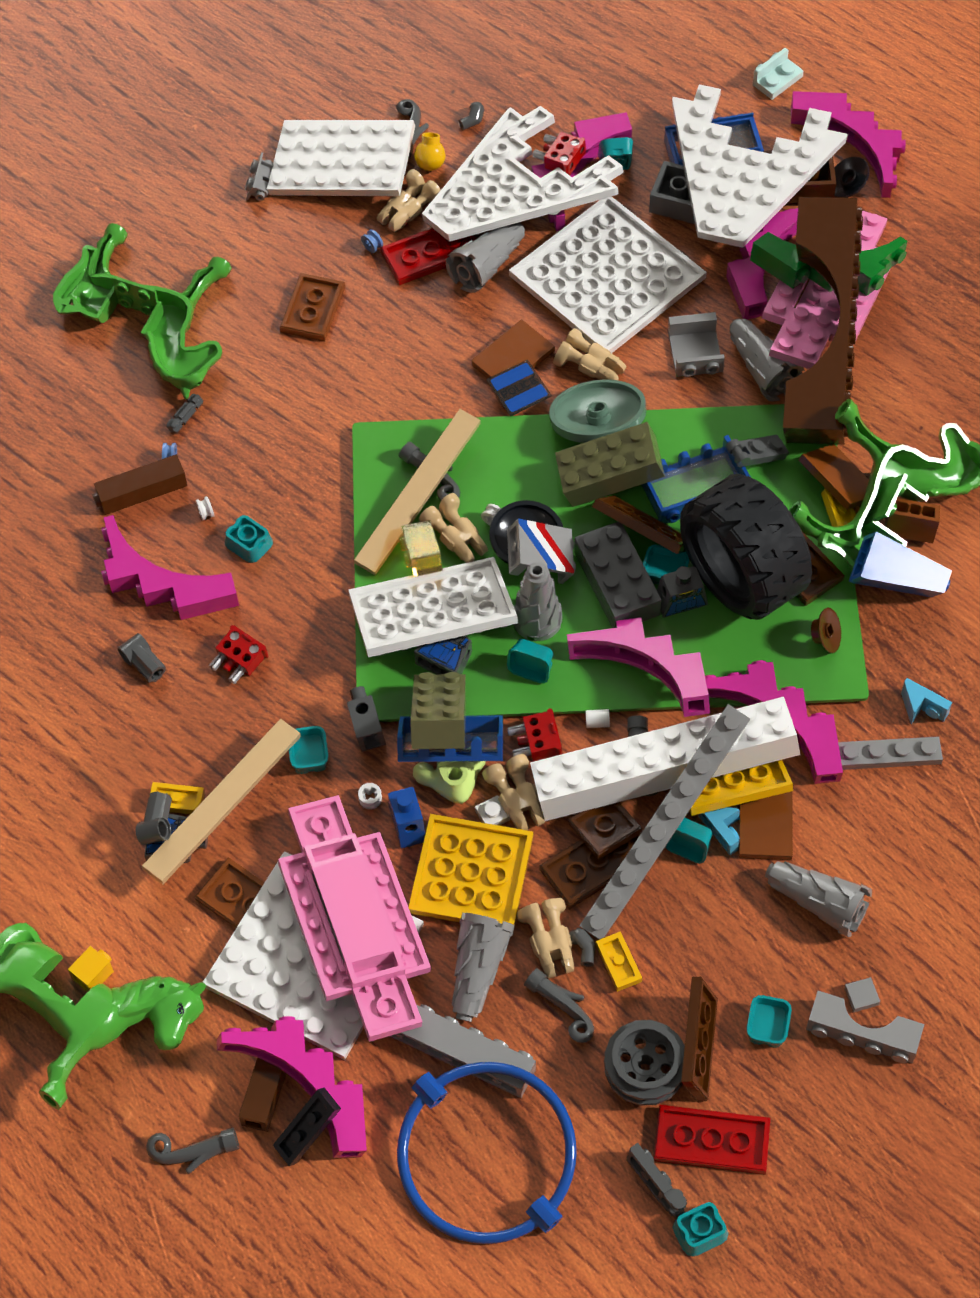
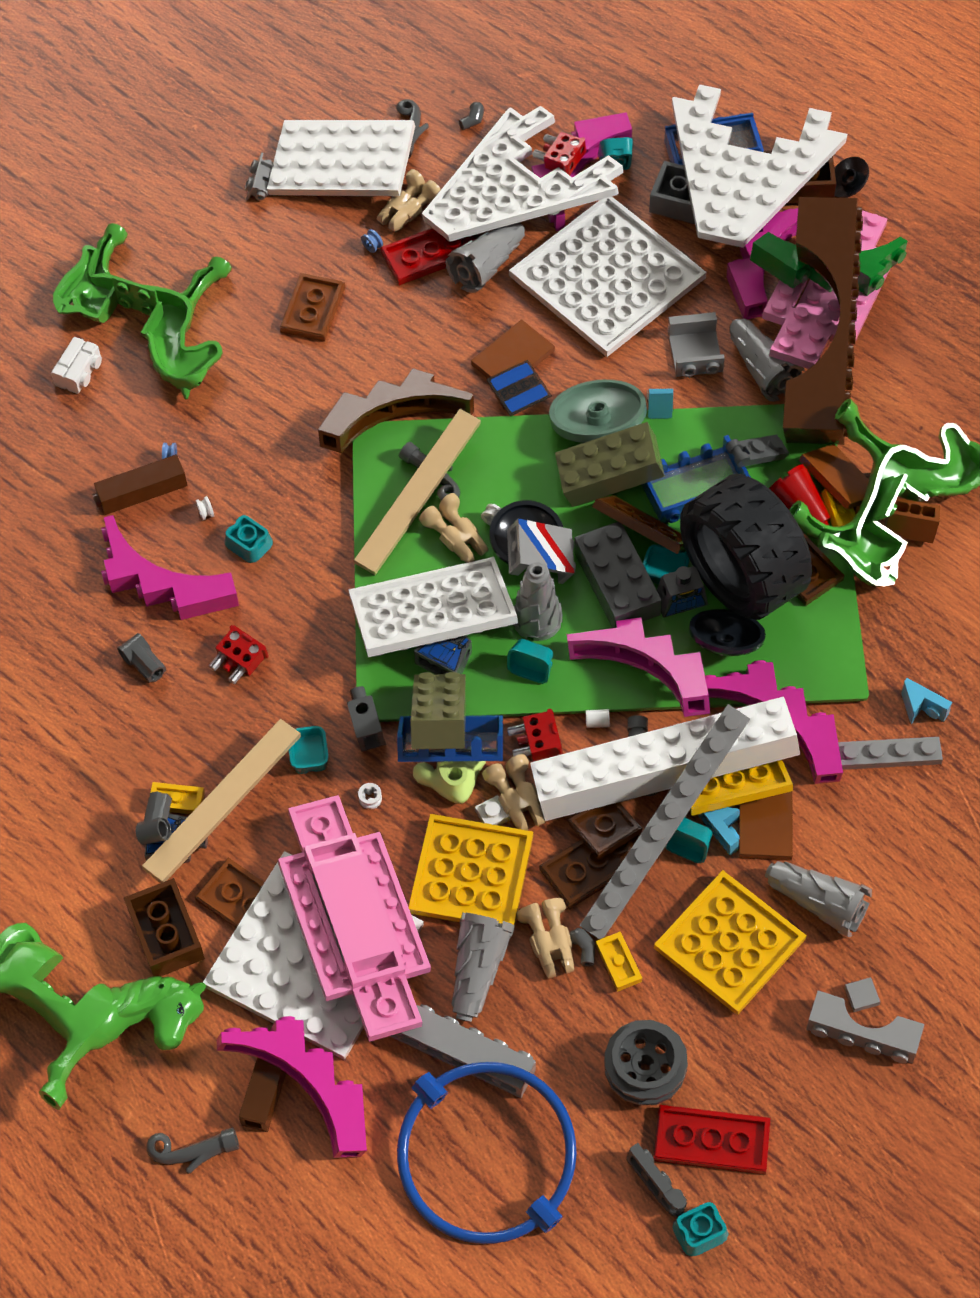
(76, 365): none -> white brick
(91, 968): yellow brick -> none
(164, 928): none -> reddish brown brick
(184, 413): dark grey axle -> none
(306, 1126): black plate -> none
(386, 401): none -> arch
(406, 812): blue torso -> none
(421, 548): clear yellow brick -> none
(430, 152): yellow piece -> none
(562, 999): dark grey plant -> none
(597, 362): tan piece -> none
(660, 403): none -> medium azure slope
(699, 1039): reddish brown tile -> none
(726, 632): none -> black dish
(730, 942): none -> yellow plate
(768, 1021): teal piece -> none
(776, 74): light aqua bracket -> none
(800, 487): none -> red cone
(827, 630): reddish brown piece -> none
(879, 146): dark pink arch -> none
(897, 568): slope -> none

